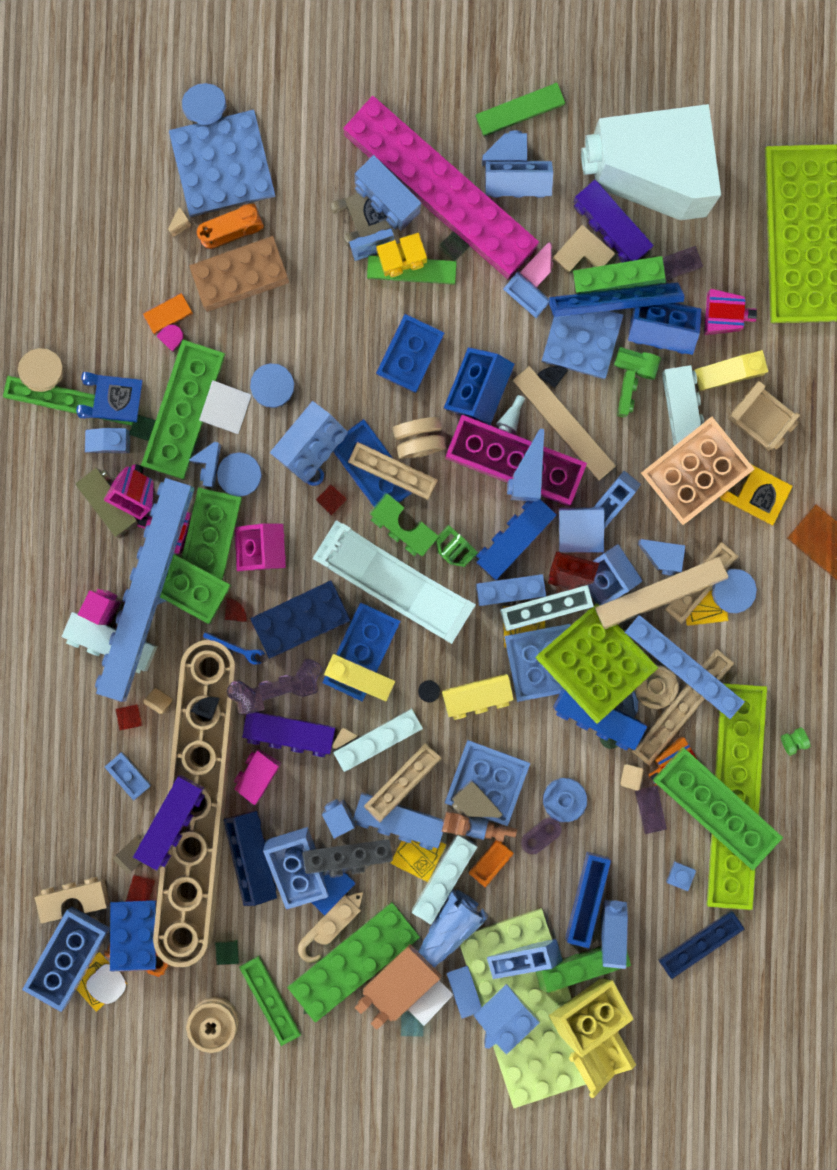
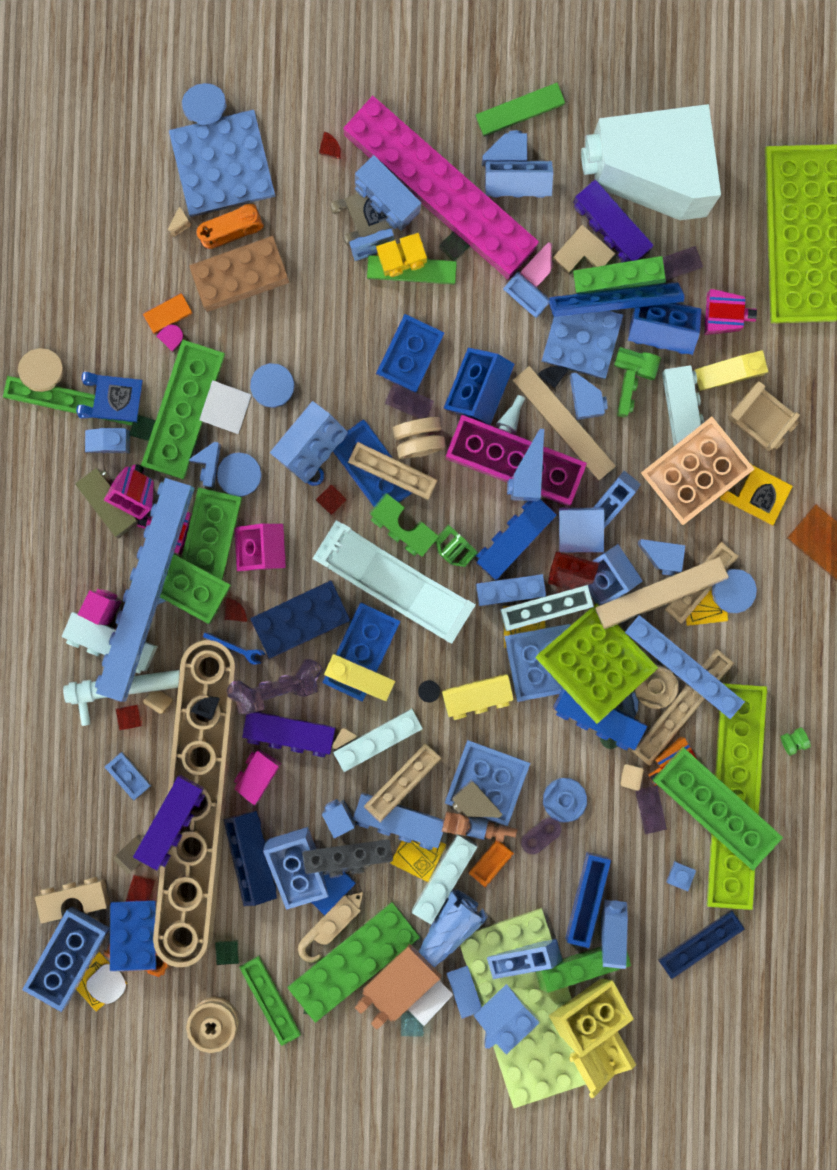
(86, 691): none -> light aqua cylinder
(329, 146): none -> clear red tile
(409, 402): none -> clear purple plate
(586, 398): none -> medium blue slope

